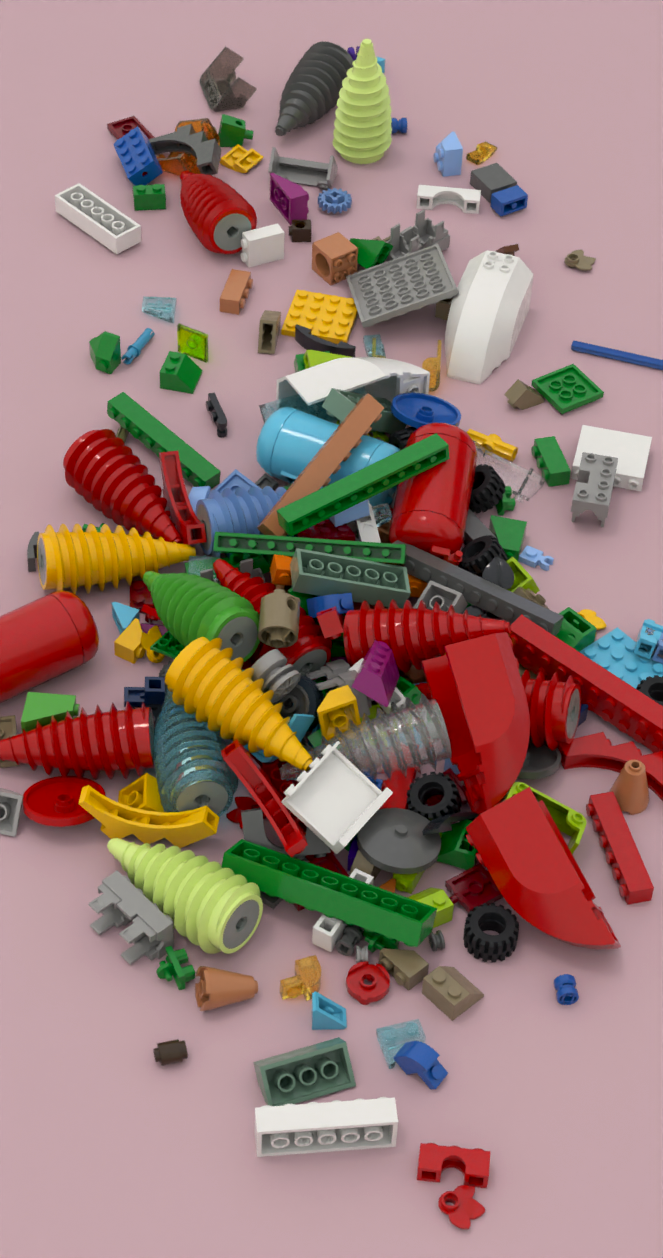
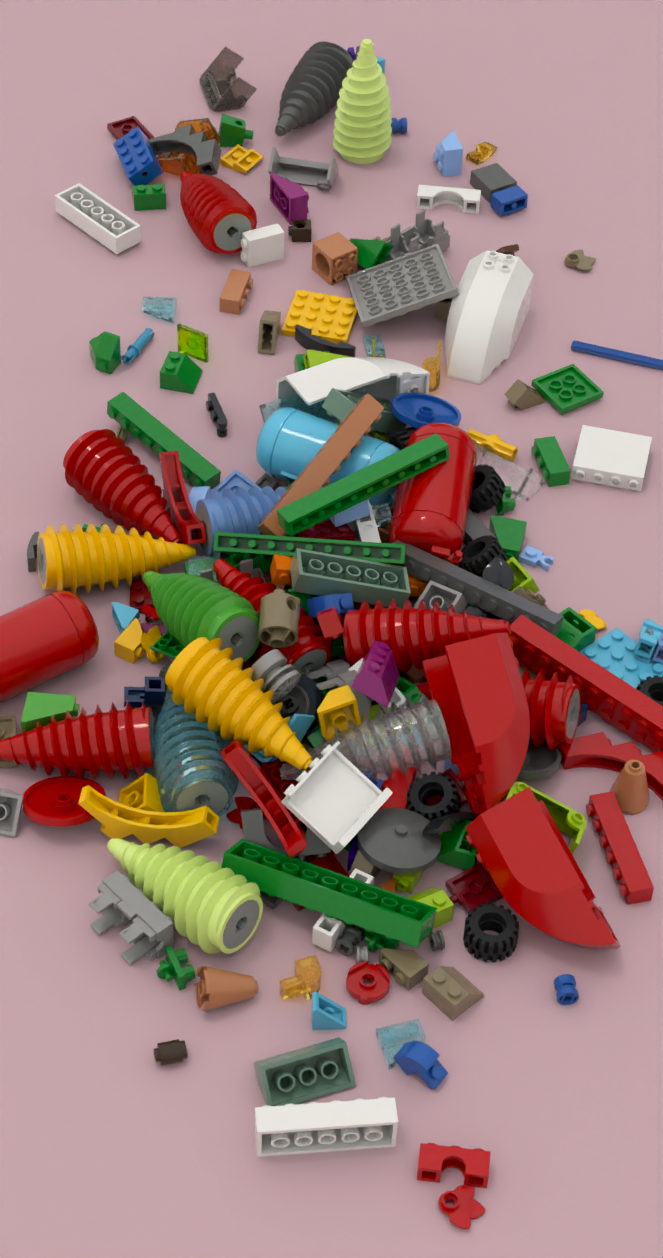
(334, 200): medium blue gear -> none
(594, 485): light grey piece -> none

